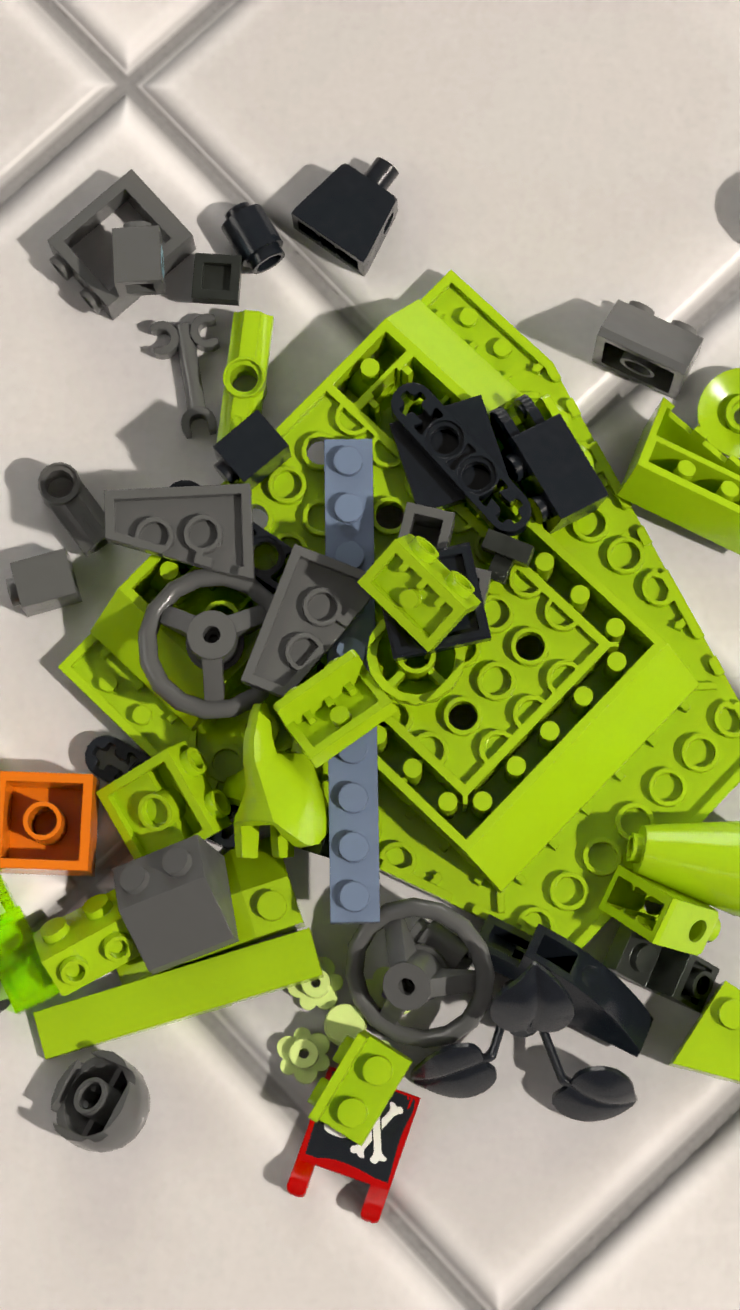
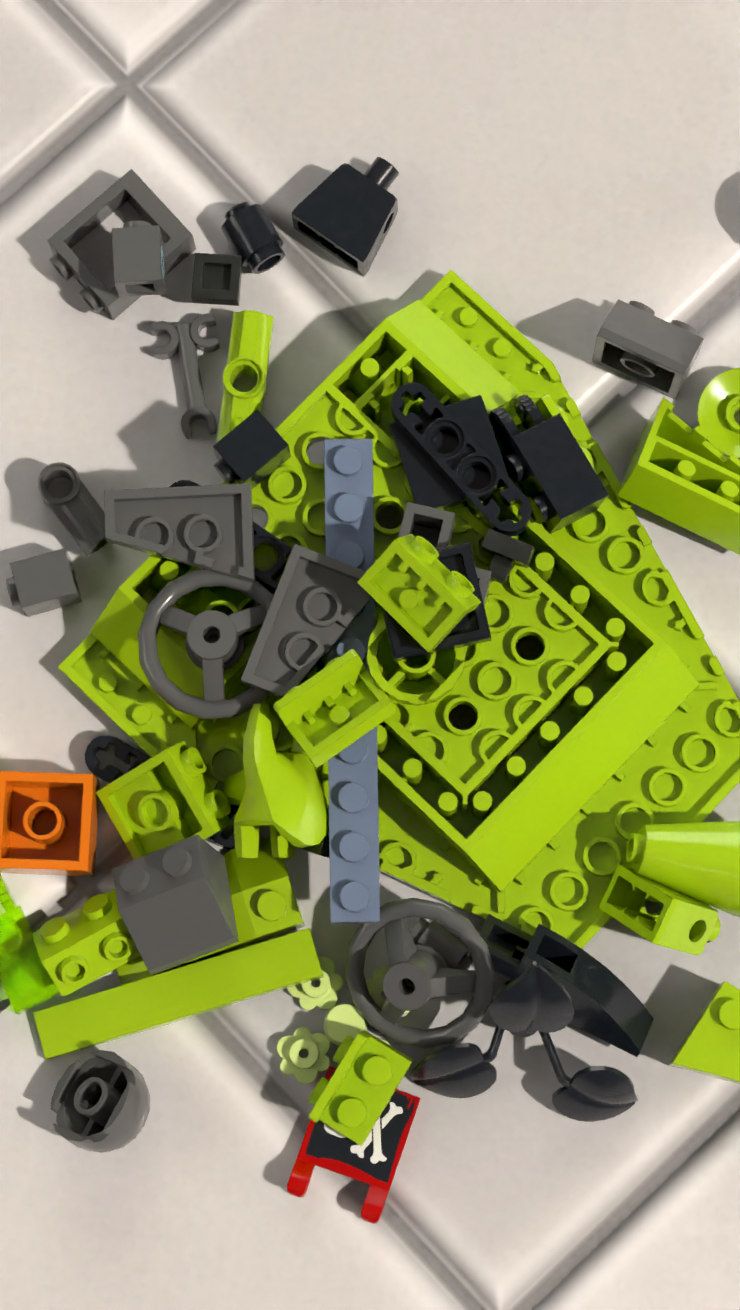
(661, 970): pearl dark grey slope -> none

